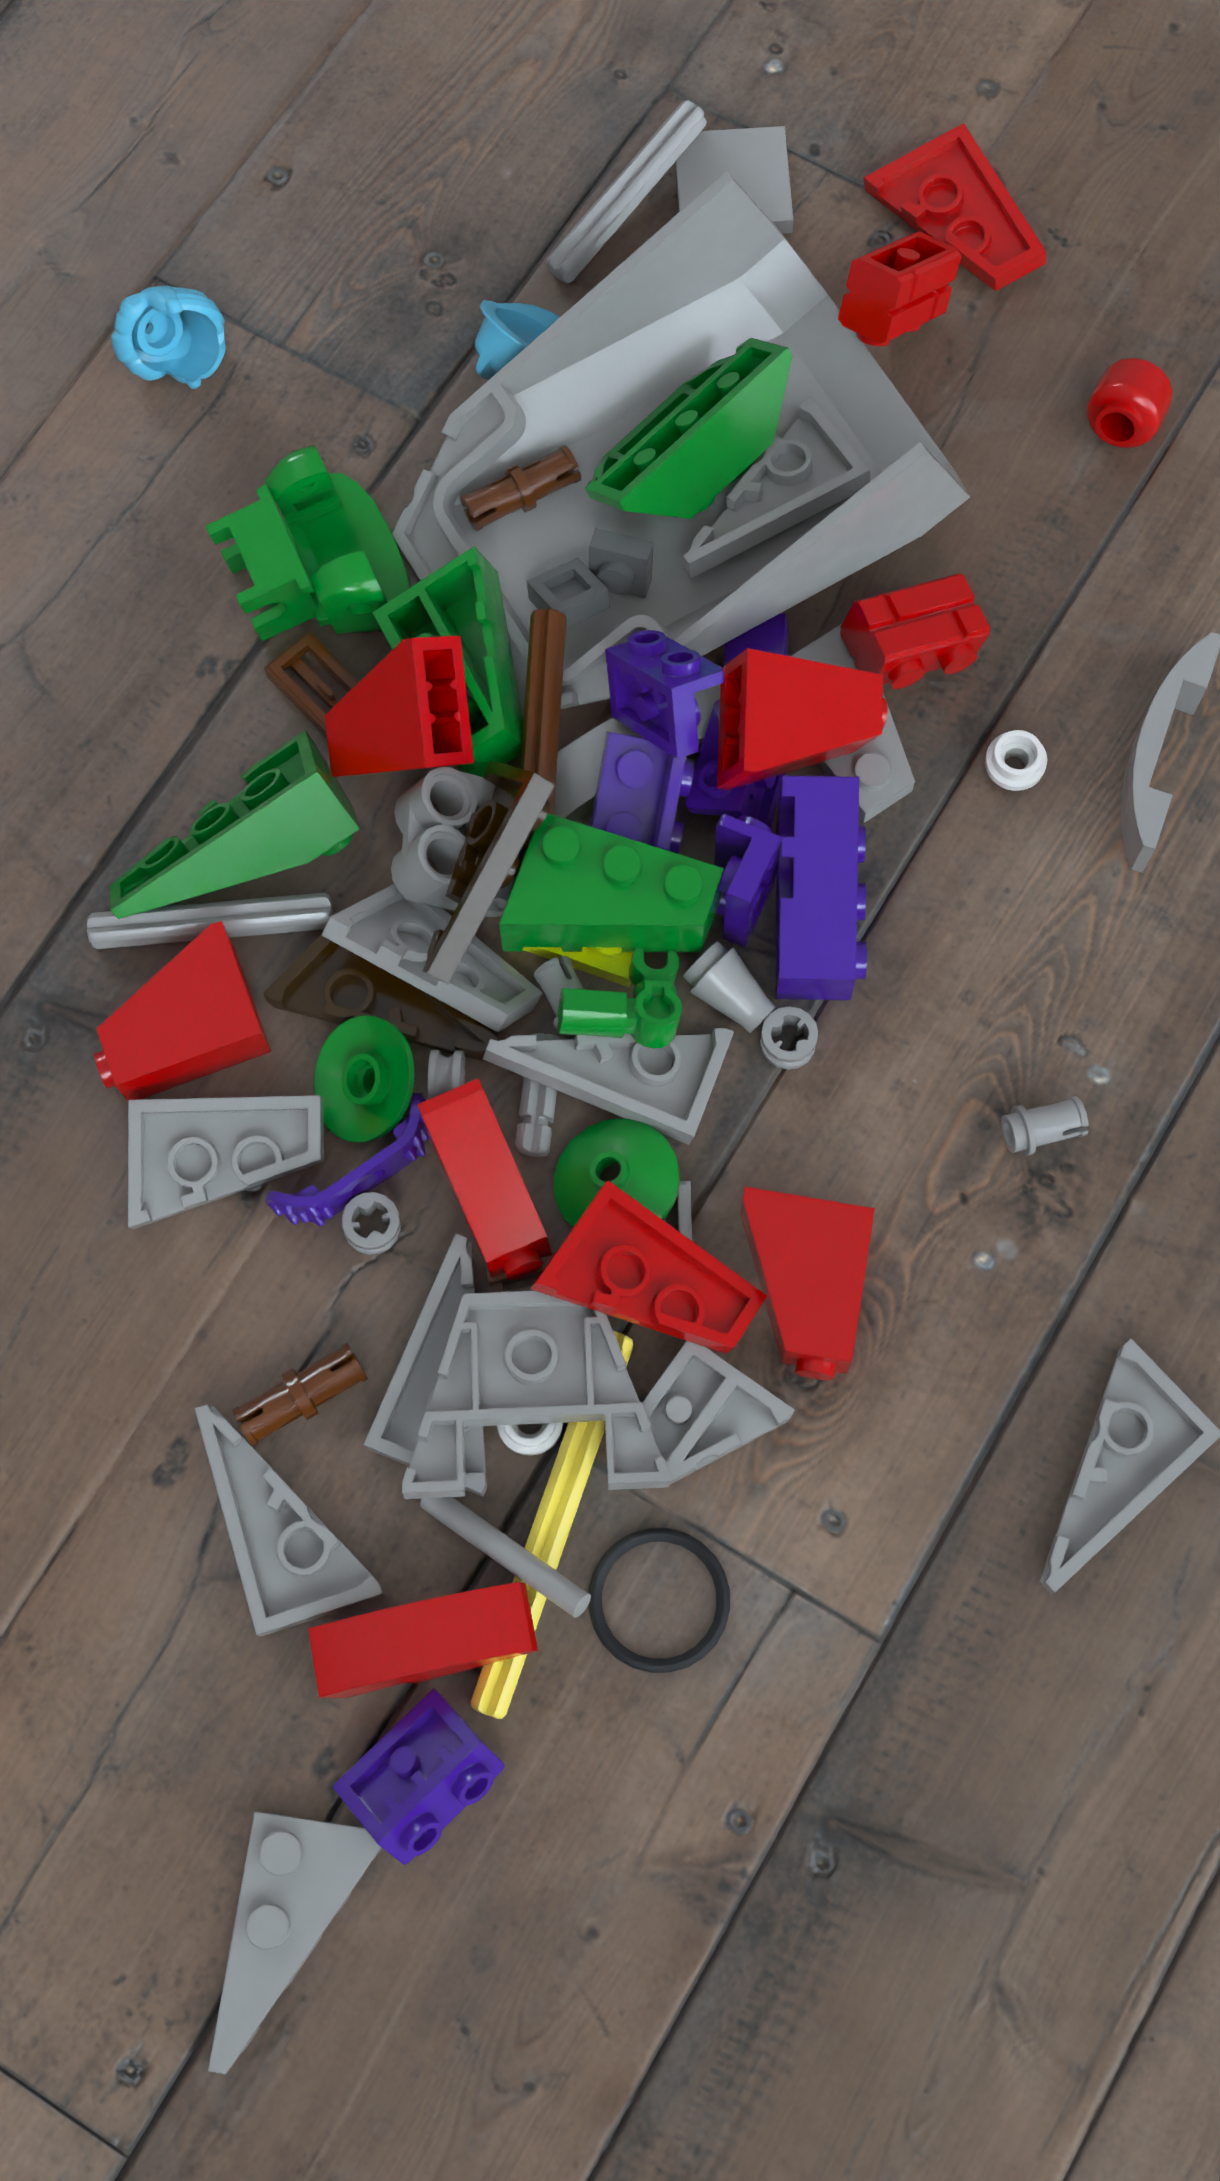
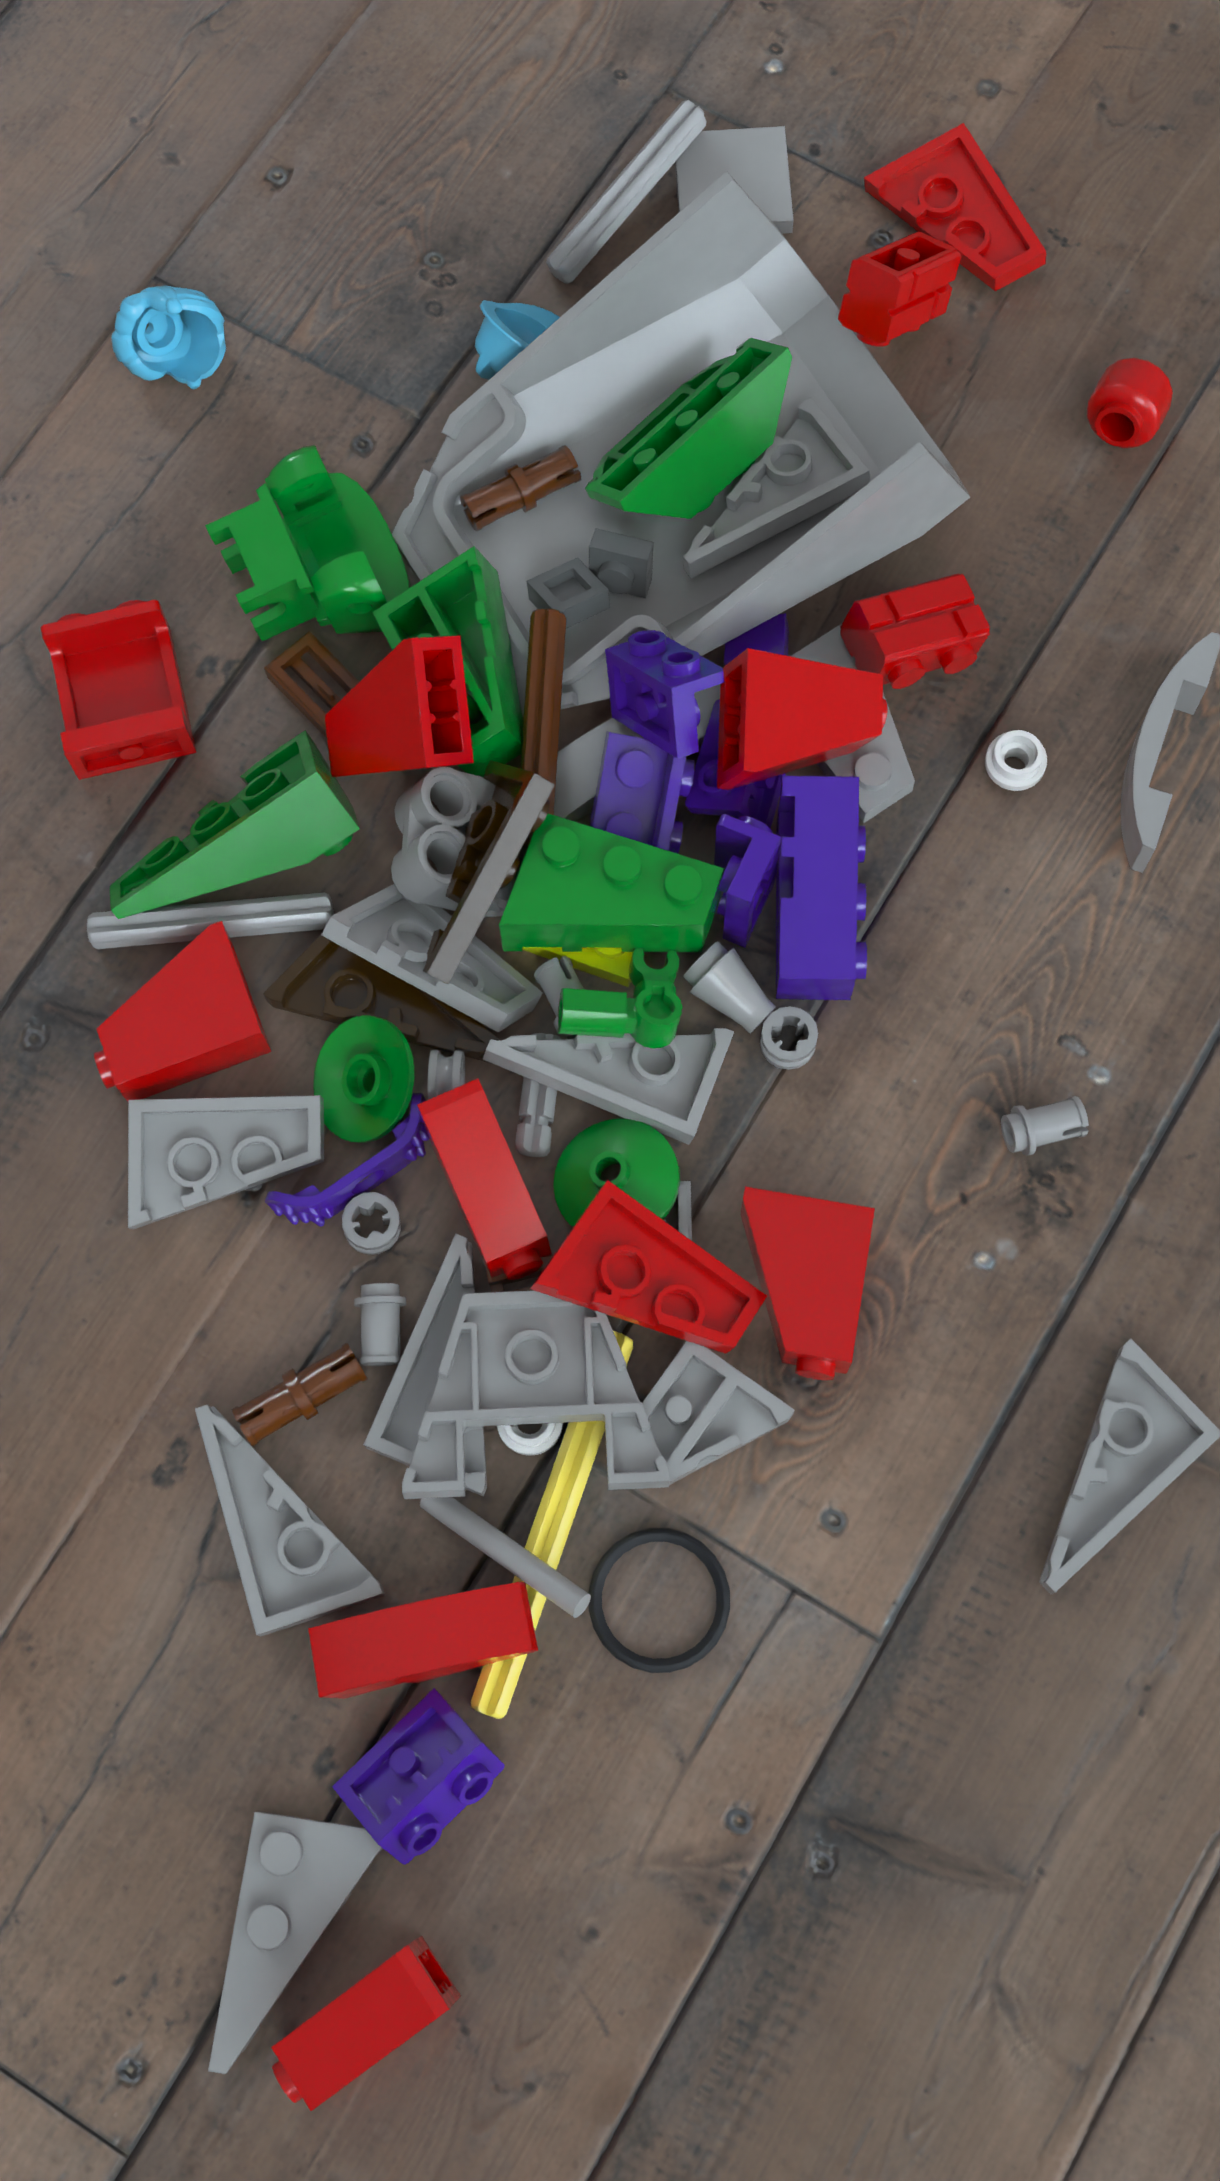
(118, 688): none -> red panel
(363, 2025): none -> red slope
(380, 1323): none -> light grey pin

